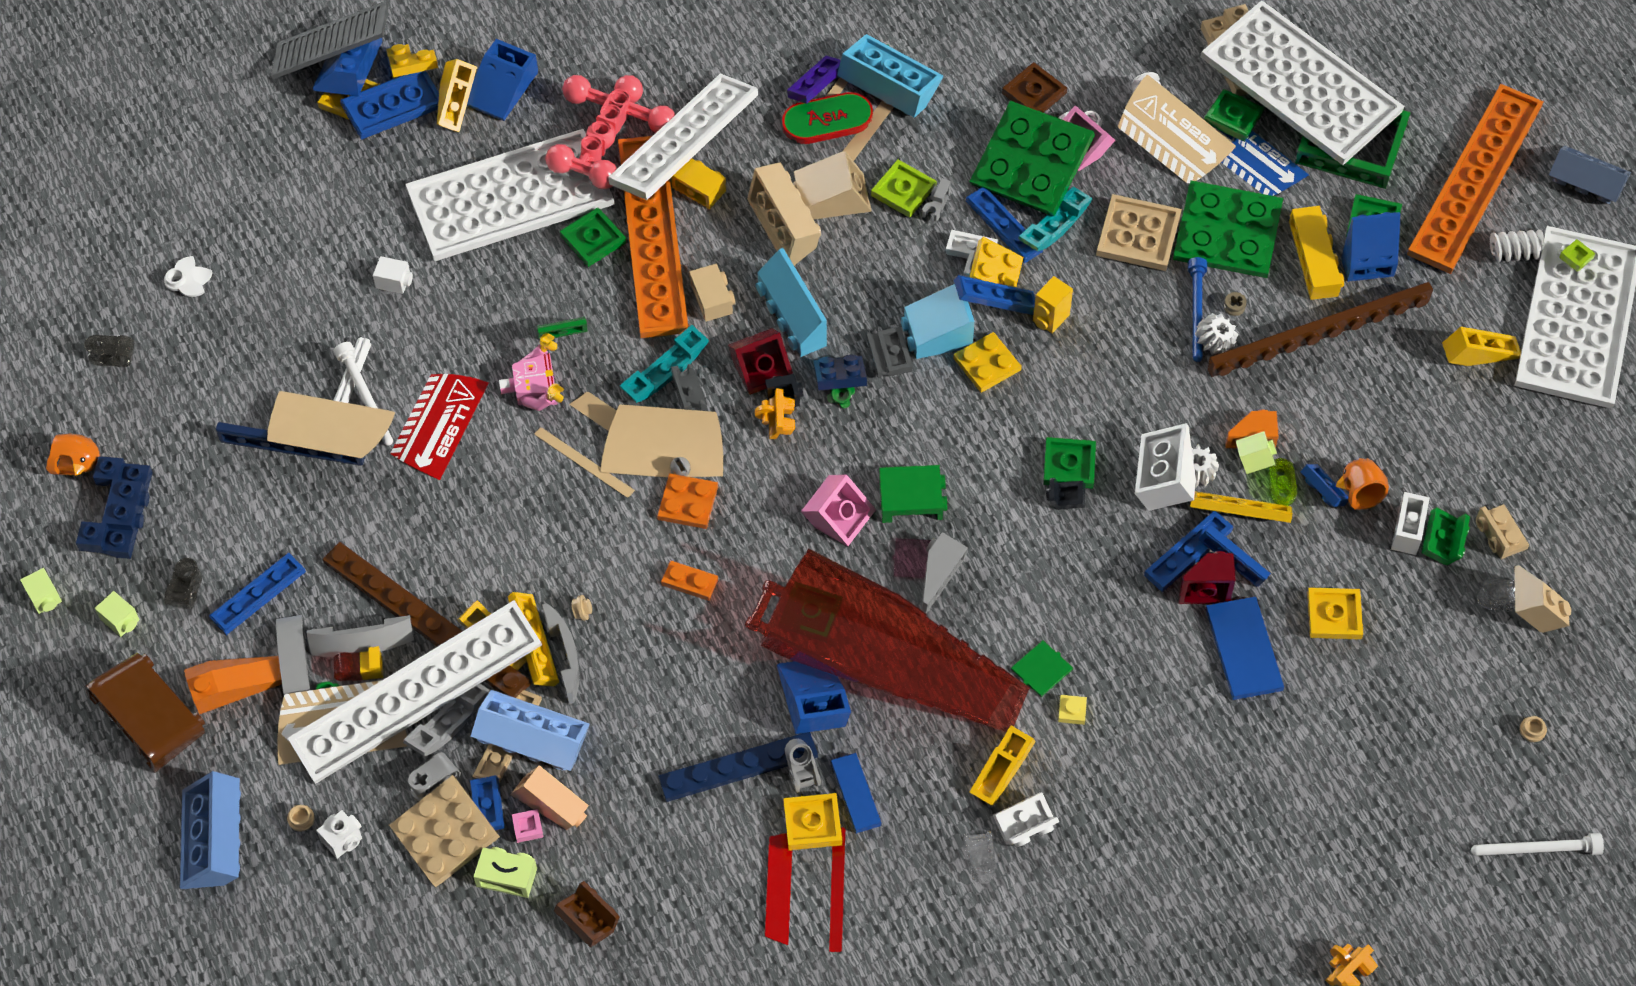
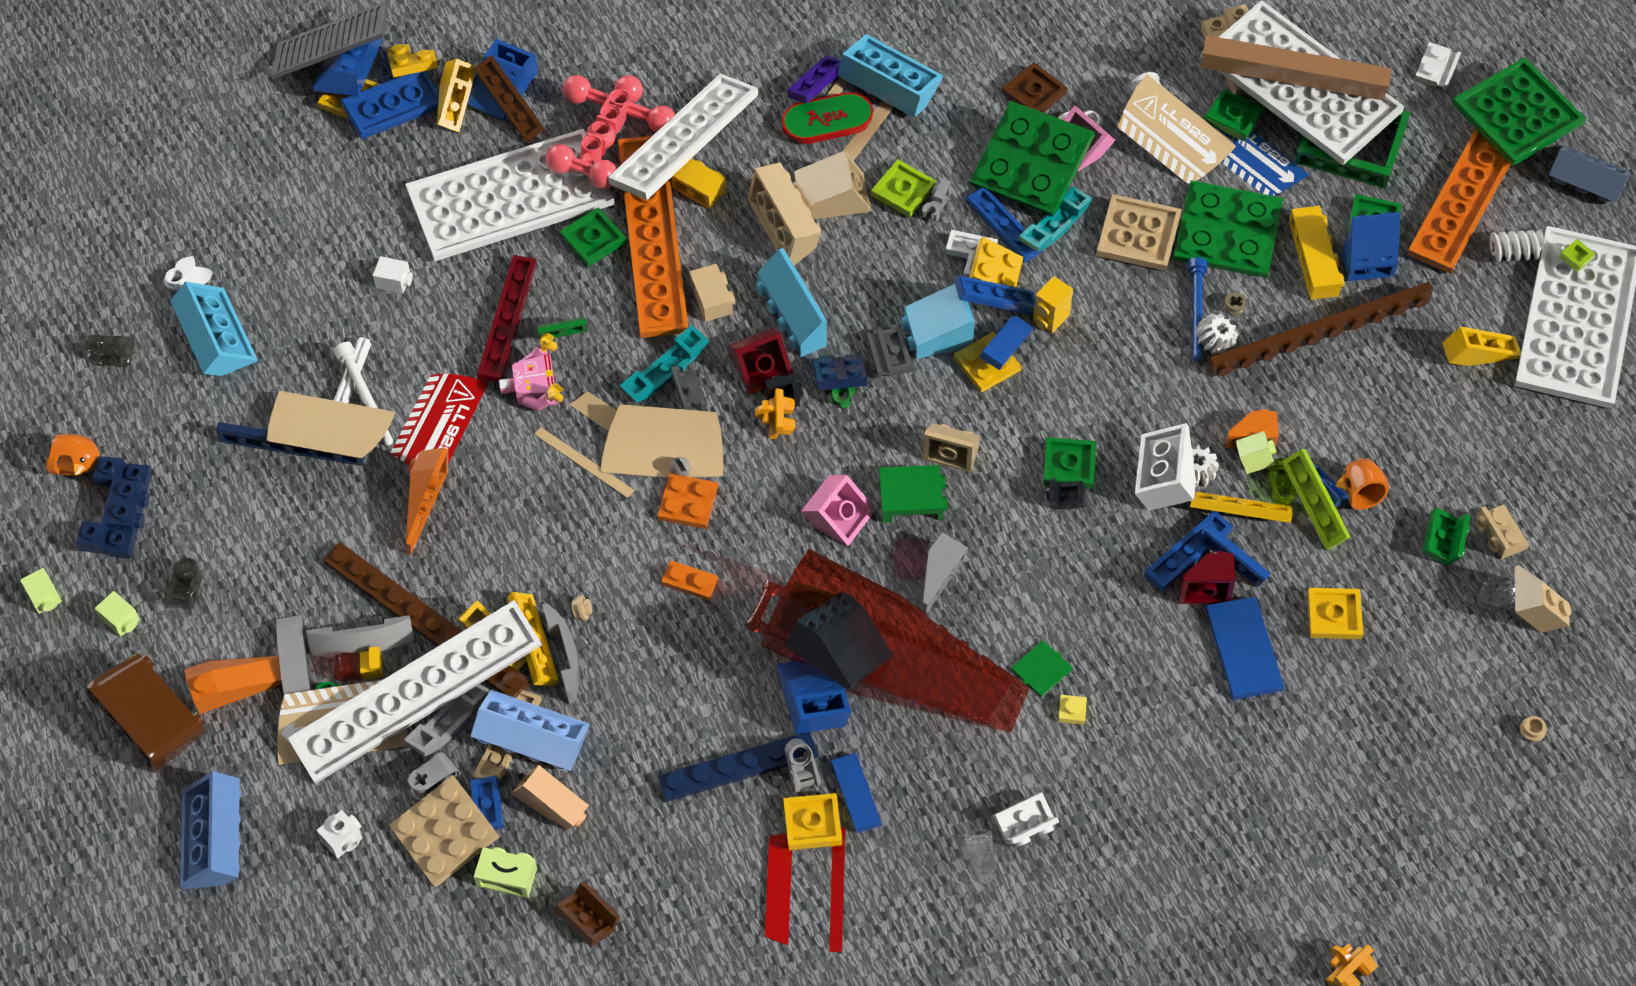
(212, 328): none -> medium azure slope
(257, 593): blue tile -> none
(300, 818): tan plate -> none
(426, 480): none -> orange wedge
(507, 318): none -> dark red plate
(509, 99): none -> reddish brown tile
(527, 825): bright pink plate -> none
(840, 641): none -> black slope
(950, 446): none -> tan slope
(1002, 765): yellow slope -> none
(1006, 342): none -> blue tile
(1296, 67): none -> medium nougat tile
(1315, 499): none -> lime plate
(1410, 523): white brick -> none
(1437, 66): none -> white plate
(1518, 111): none -> green piece
(1590, 844): white piece -> none

